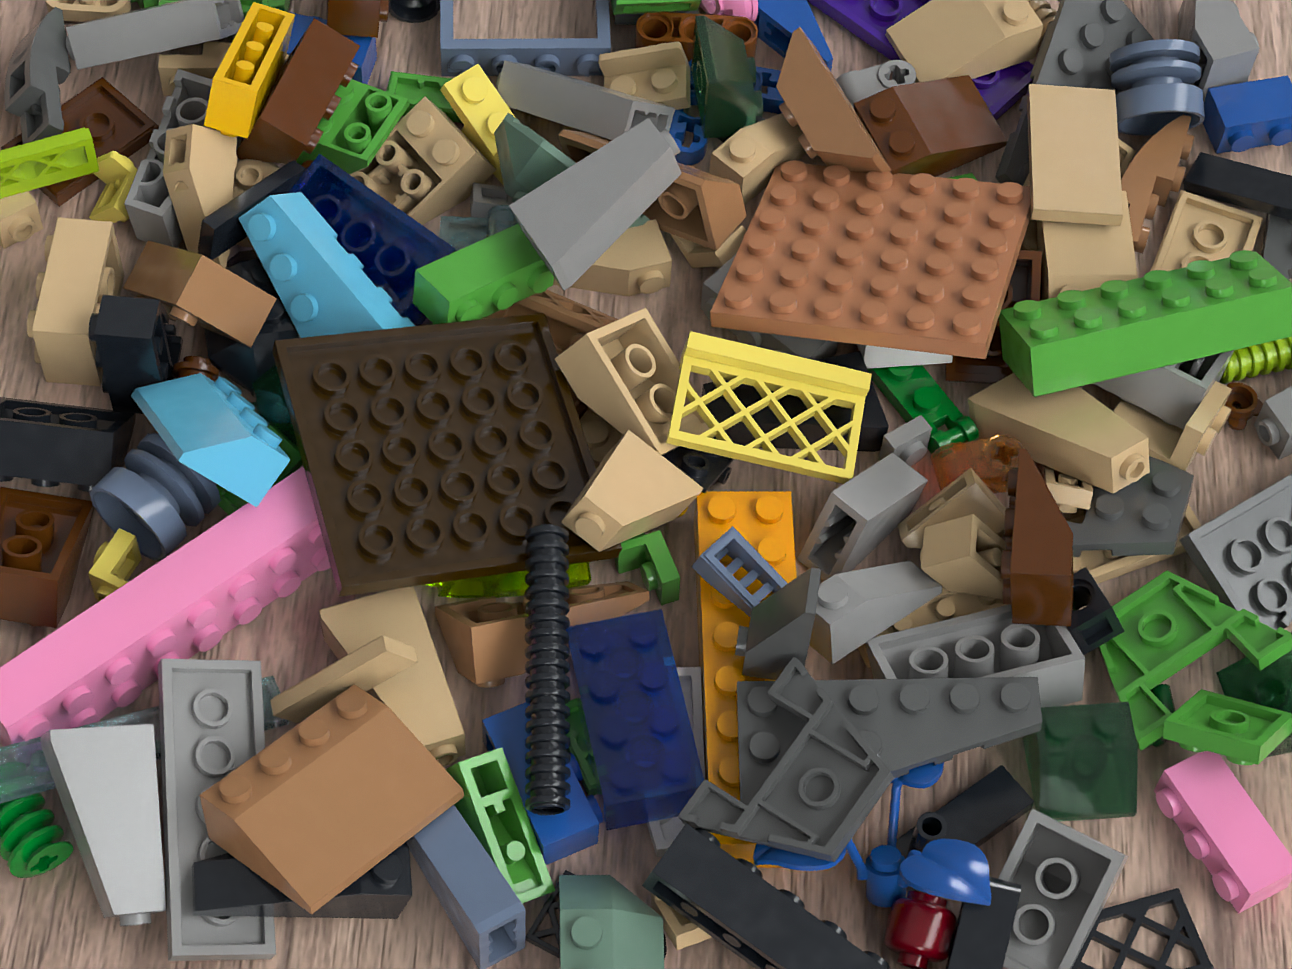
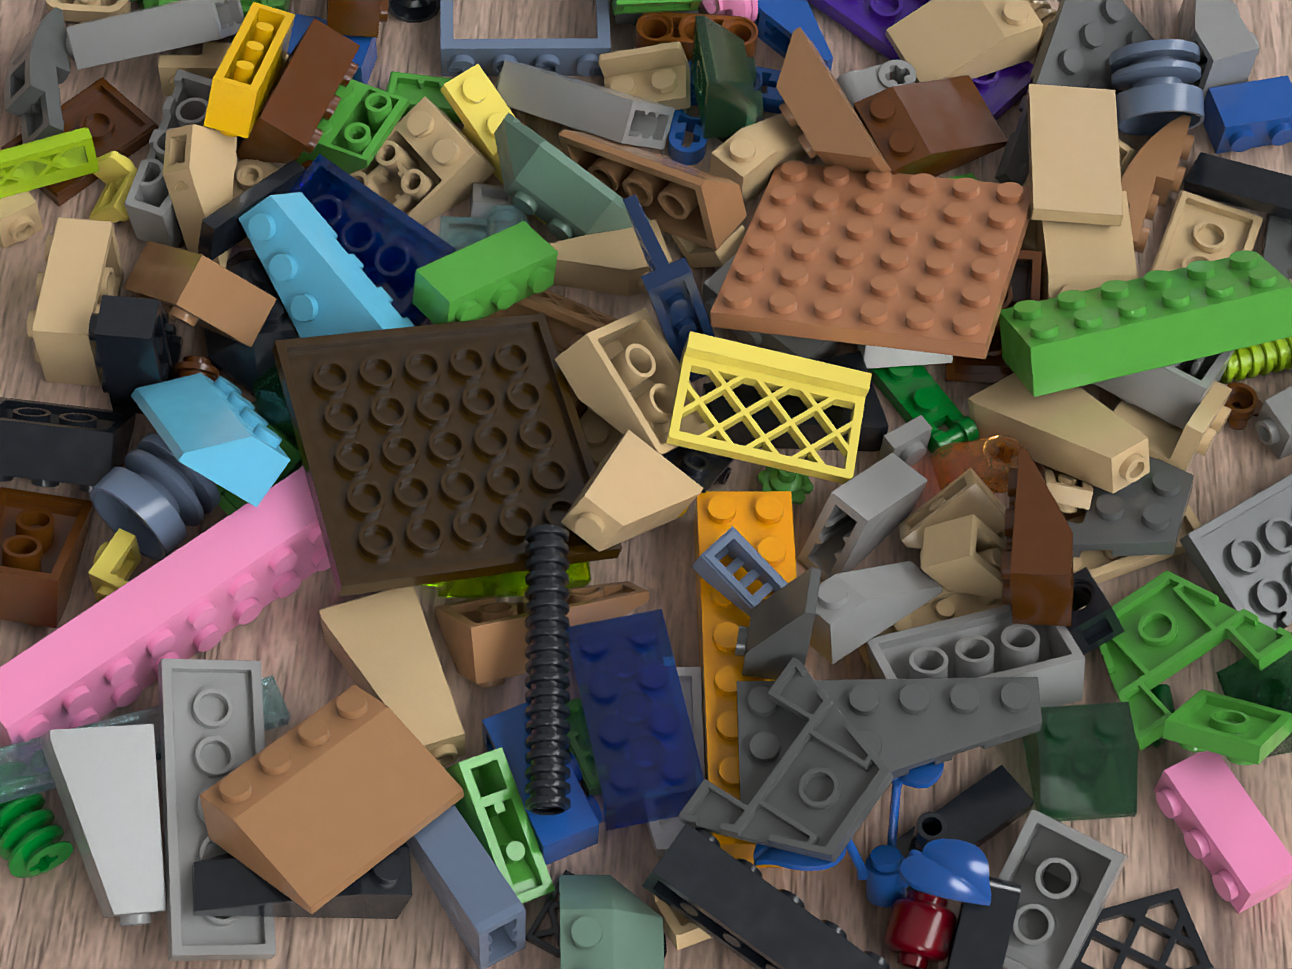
(363, 667): tan tile -> none
(597, 200): light grey slope -> none
(655, 564): bright green bracket -> none
(669, 287): none -> dark blue fence
(781, 480): none -> bright green plant

